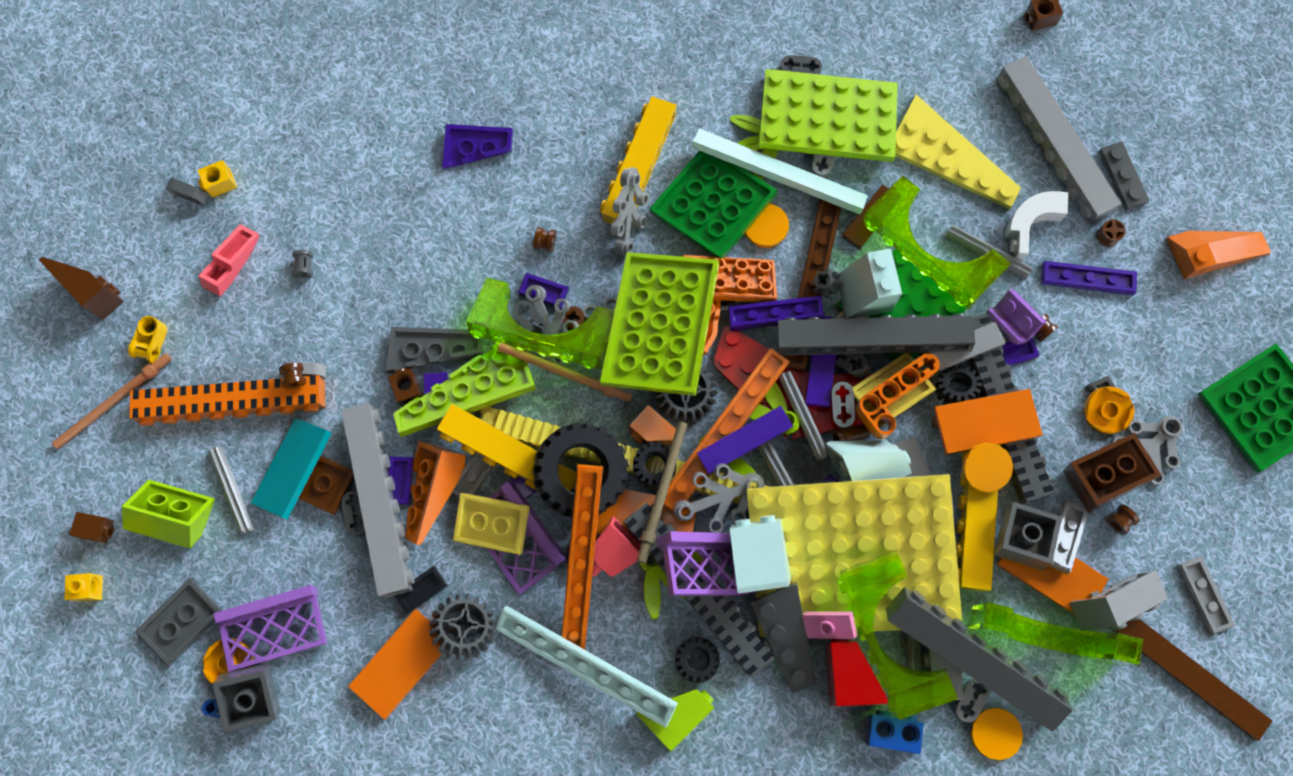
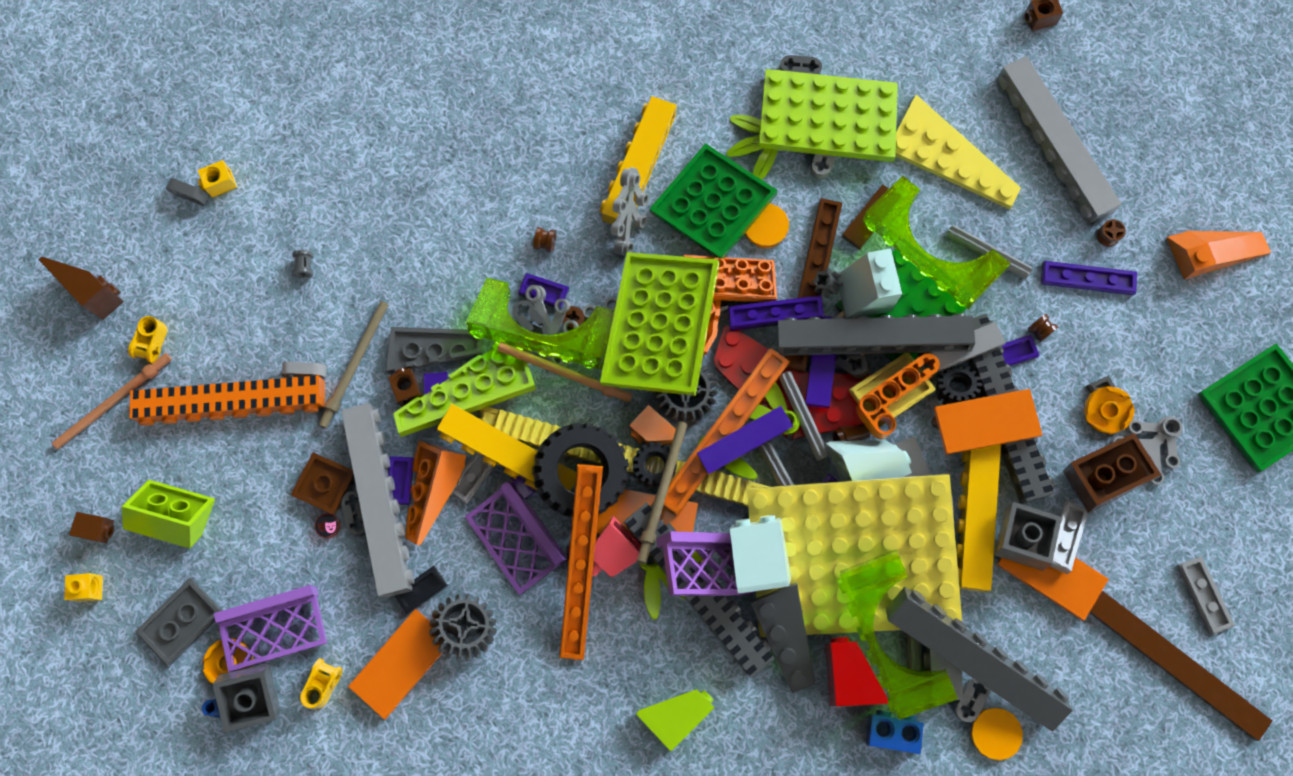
(228, 260): coral slope -> none
(231, 490): light grey axle -> none
(291, 468): teal tile -> none
(292, 375): reddish brown wheel -> none
(321, 682): none -> yellow piece
(327, 526): none -> tile
(333, 404): none -> dark tan bar
(474, 143): dark purple wing -> none
(491, 523): light yellow tile -> none
(586, 666): light aqua tile -> none
(708, 648): black tyre -> none
(722, 496): light grey plant -> none
(779, 171): light aqua tile -> none
(829, 625): bright pink plate -> none
(849, 403): light grey beam -> none
(987, 467): light orange tile -> none
(1016, 318): medium lavender bracket -> none
(1040, 207): white arch -> none
(1096, 646): clear neon green arch -> none
(1120, 603): light grey wedge -> none
(1123, 519): reddish brown wheel -> none
(1124, 175): dark grey plate -> none

